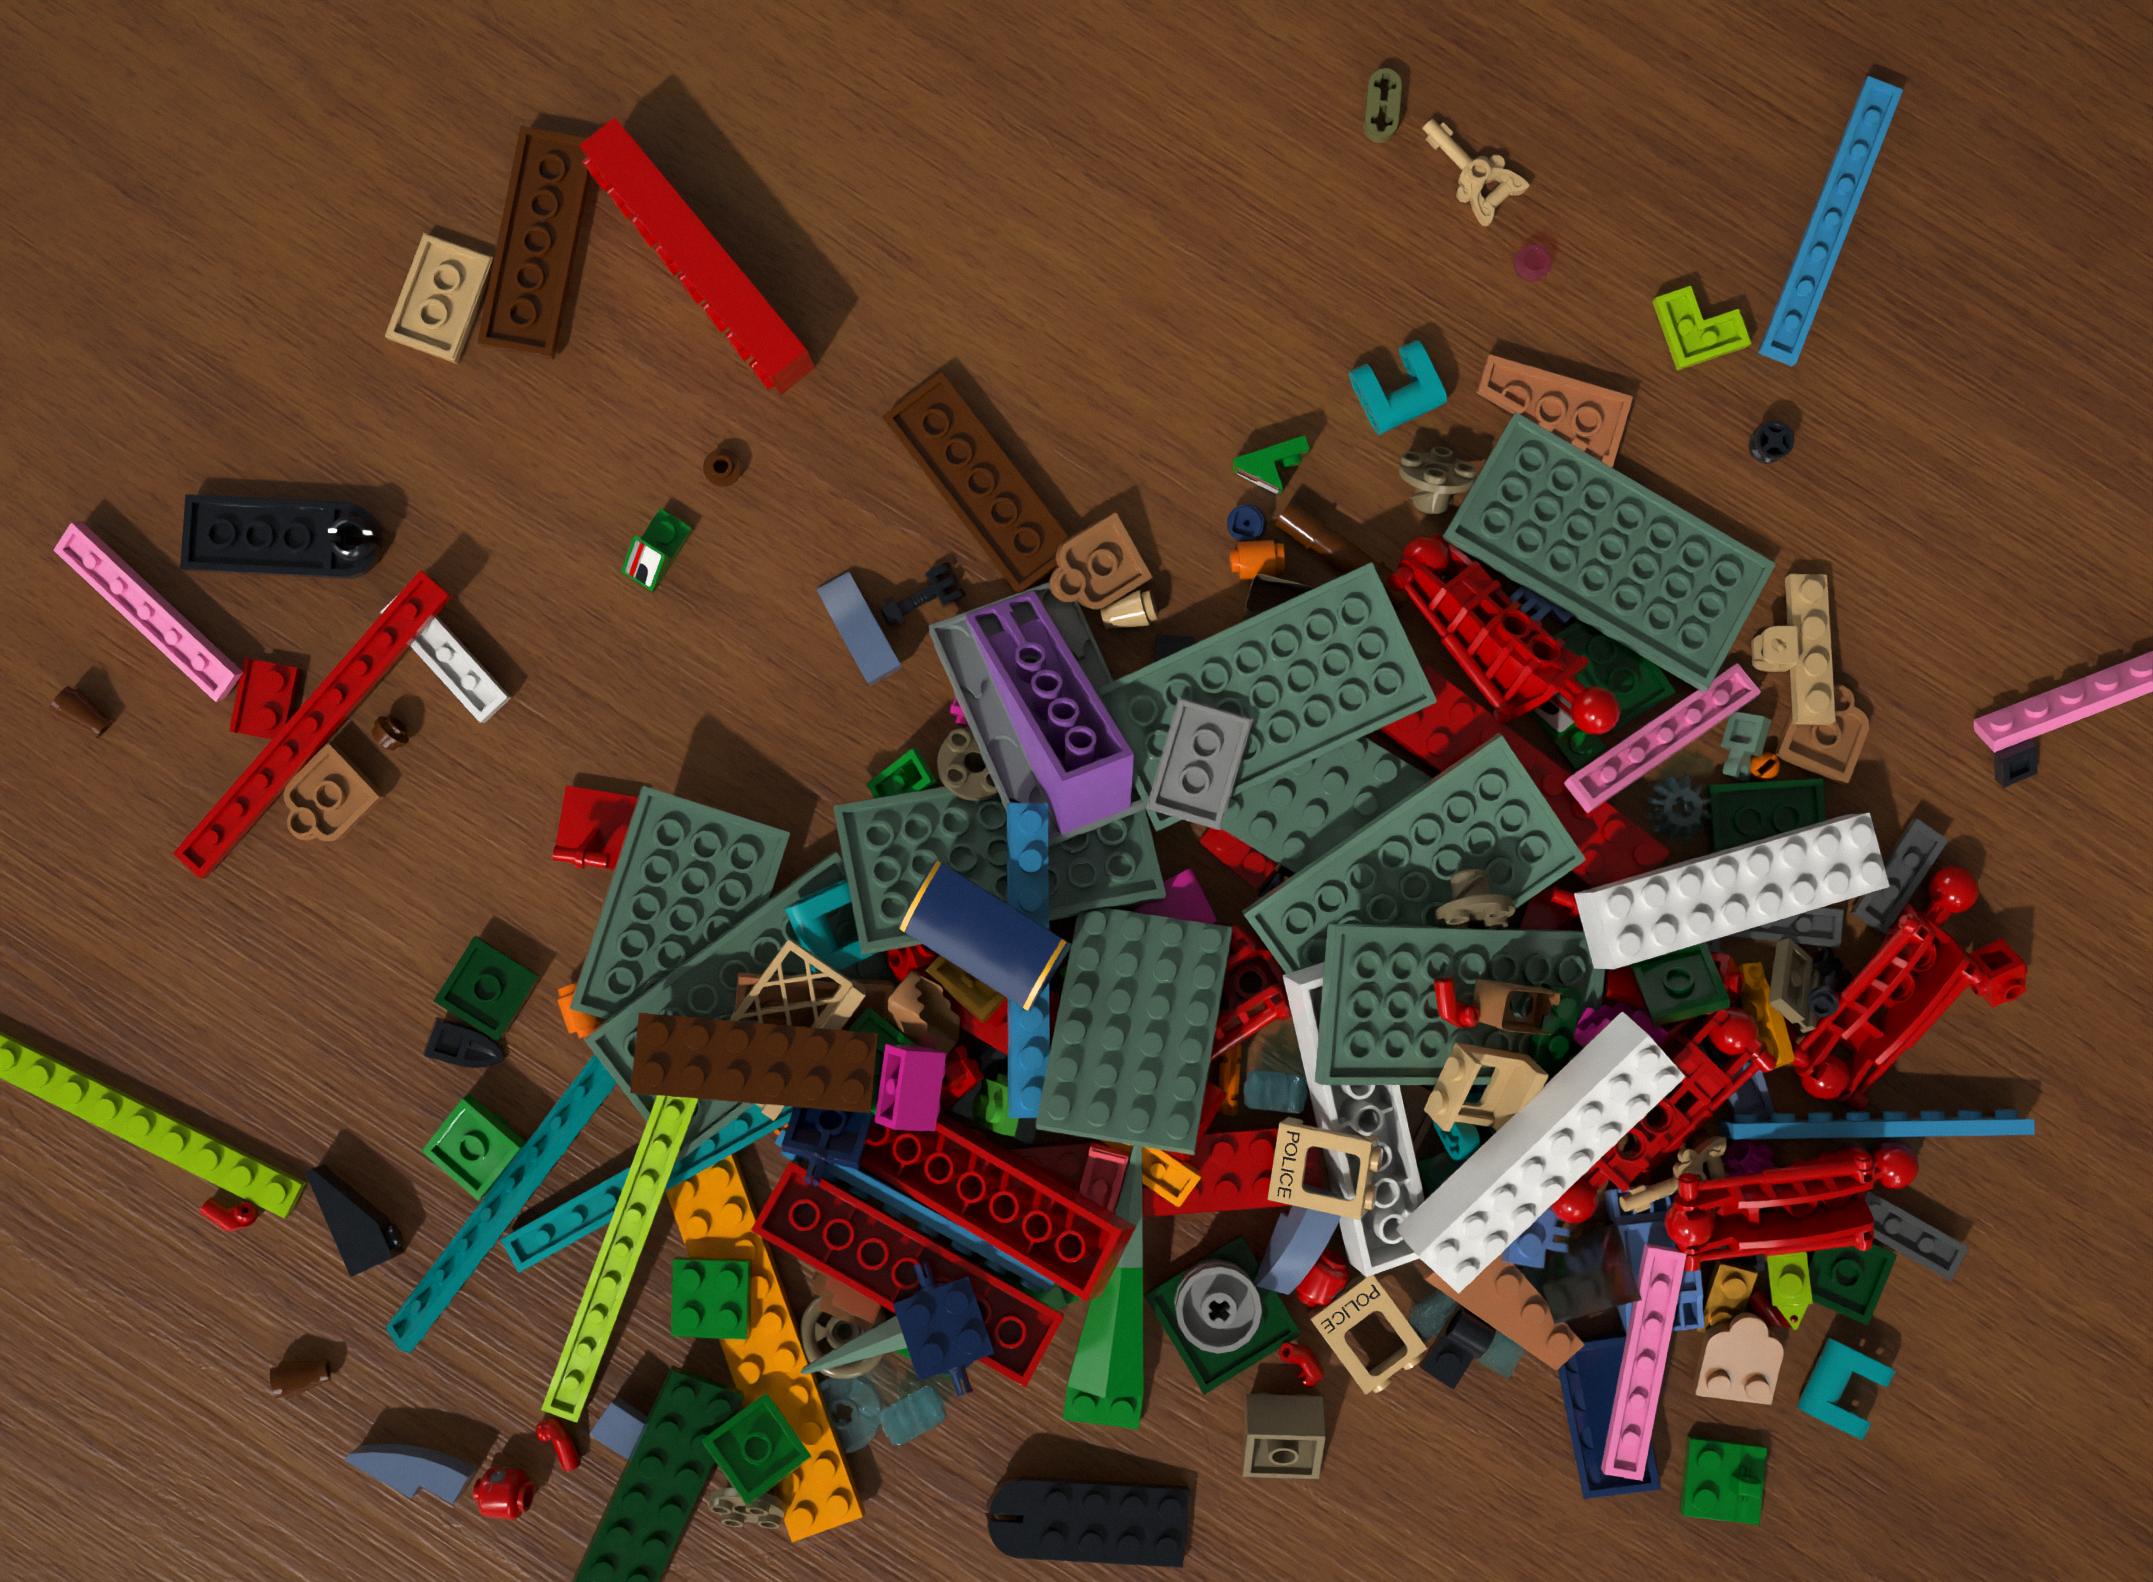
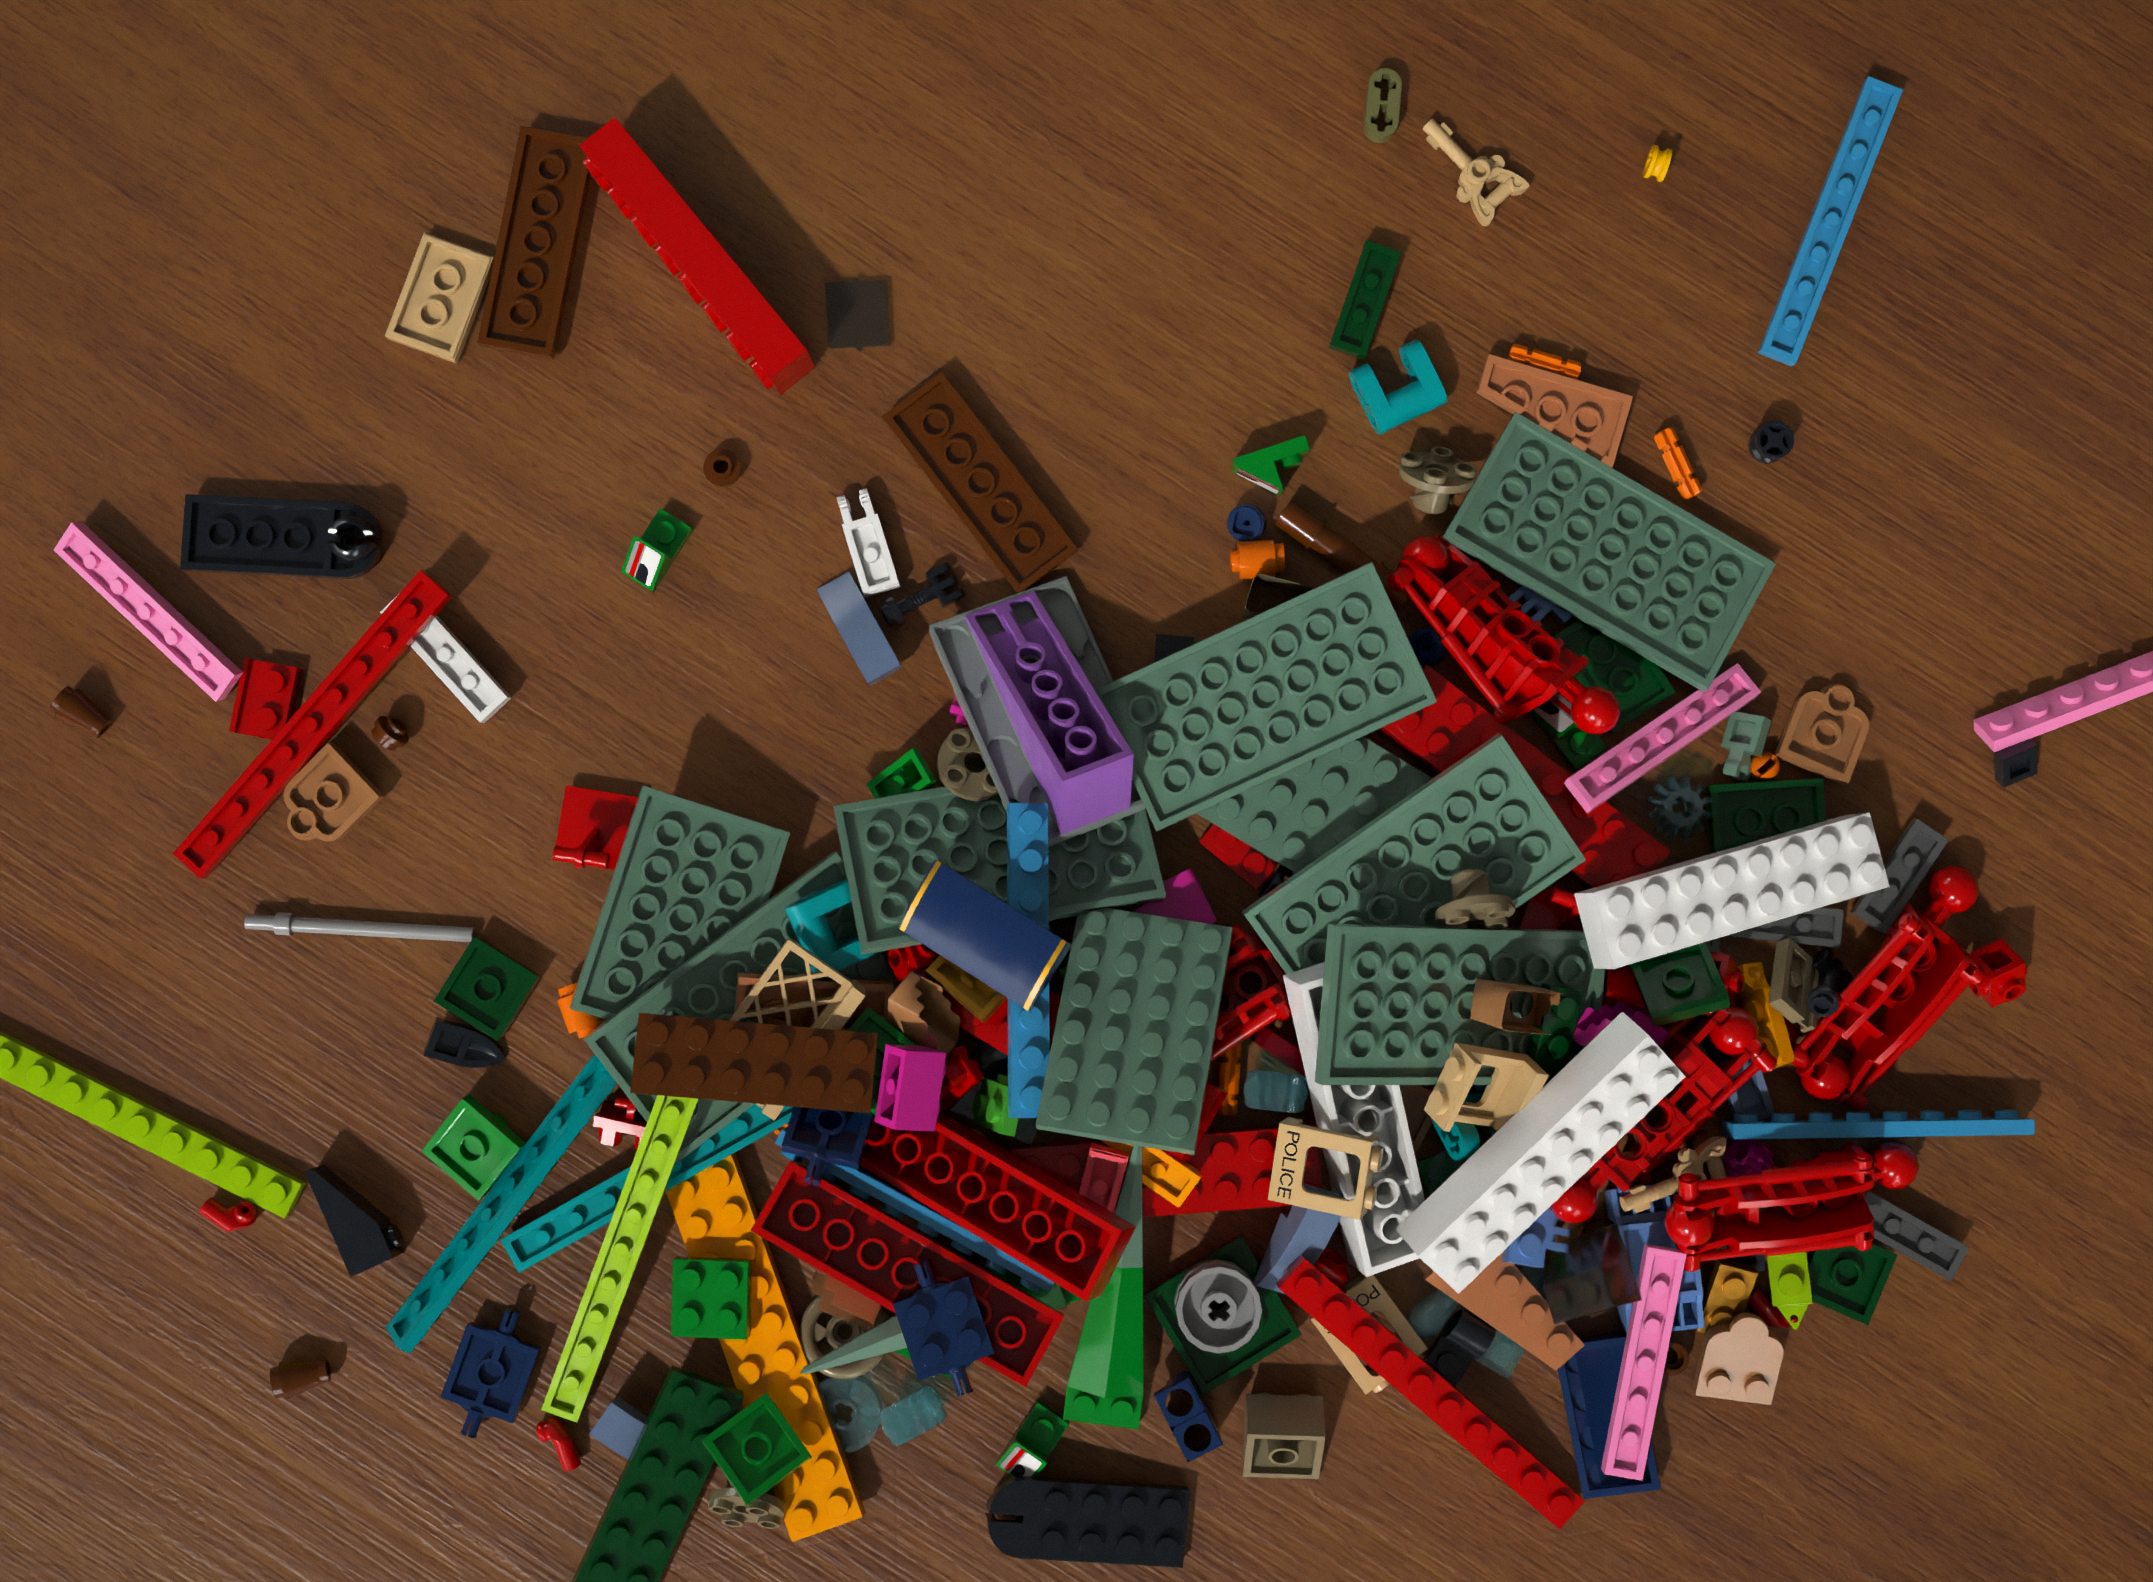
(288, 923): none -> light grey bar
(414, 1468): sand blue slope -> none
(491, 1372): none -> dark blue plate
(503, 1493): red head -> none
(619, 1118): none -> red hips
(857, 314): none -> clear smoke piece
(868, 547): none -> white hinge
(1033, 1442): none -> green slope
(1098, 565): medium nougat plate -> none
(1131, 611): tan cone -> none
(1179, 1424): none -> dark blue piece
(1199, 763): light grey tile -> none
(1279, 1048): none -> dark red beam
(1304, 1357): red arm -> none
(1364, 300): none -> dark green plate
(1428, 647): none -> dark blue tile
(1430, 1391): none -> red plate
(1451, 1008): red arm -> none
(1532, 262): clear pink plate -> none
(1545, 361): none -> orange axle
(1657, 163): none -> yellow bush
(1678, 463): none -> orange axle
(1680, 1359): none -> reddish brown plate
(1691, 337): lime plate -> none
(1723, 1480): green hinge -> none
(1803, 649): tan plate -> none
(1829, 1381): teal connector -> none

